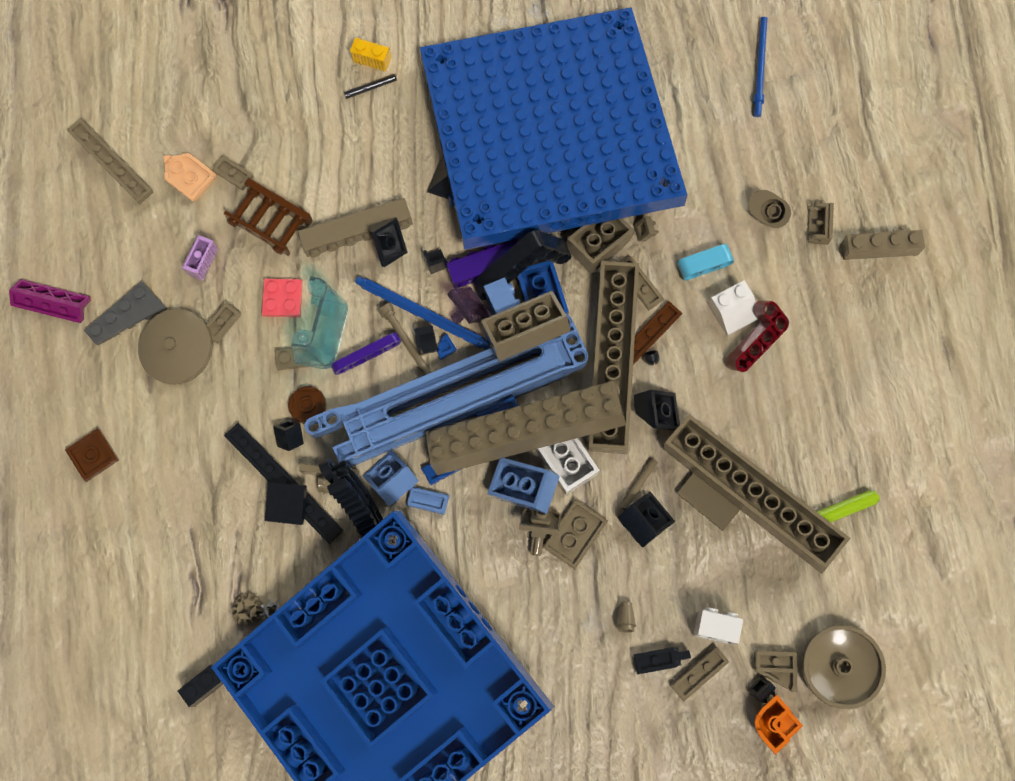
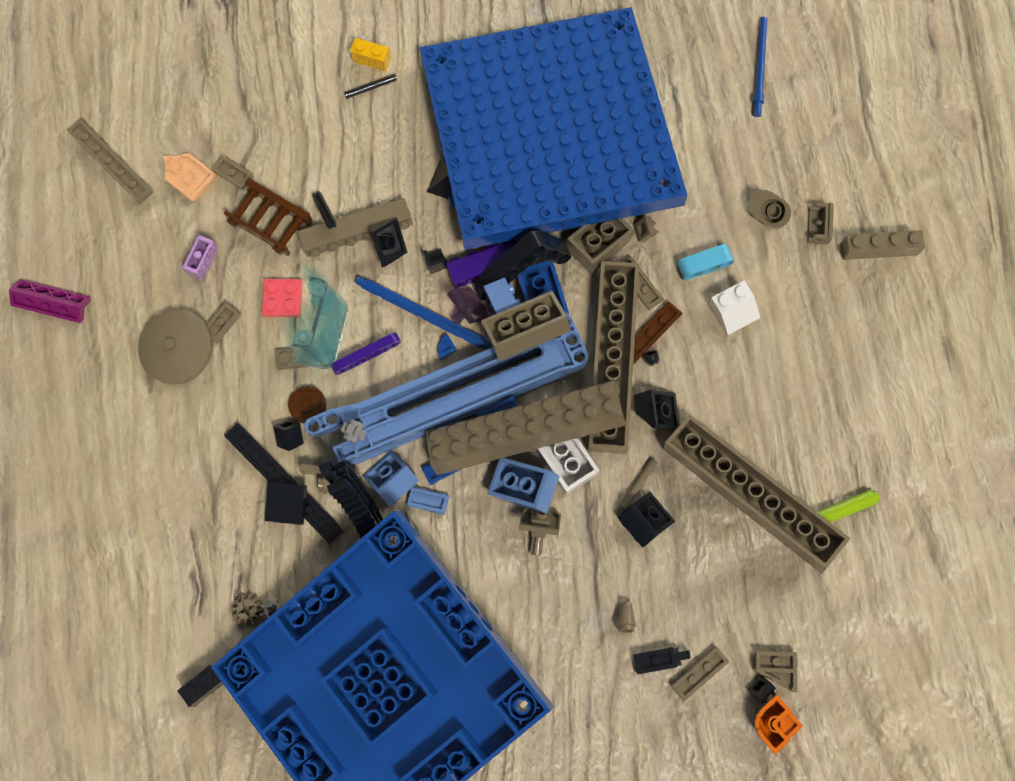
(92, 455): reddish brown tile -> none
(124, 314): dark grey wing -> none
(324, 210): none -> black axle
(353, 431): none -> light grey gear
(388, 313): dark tan piece -> none
(426, 340): black panel -> none
(576, 534): dark tan tile -> none
(708, 502): dark tan tile -> none
(718, 627): white brick -> none
(740, 358): dark red beam -> none
(844, 667): dark tan dish -> none

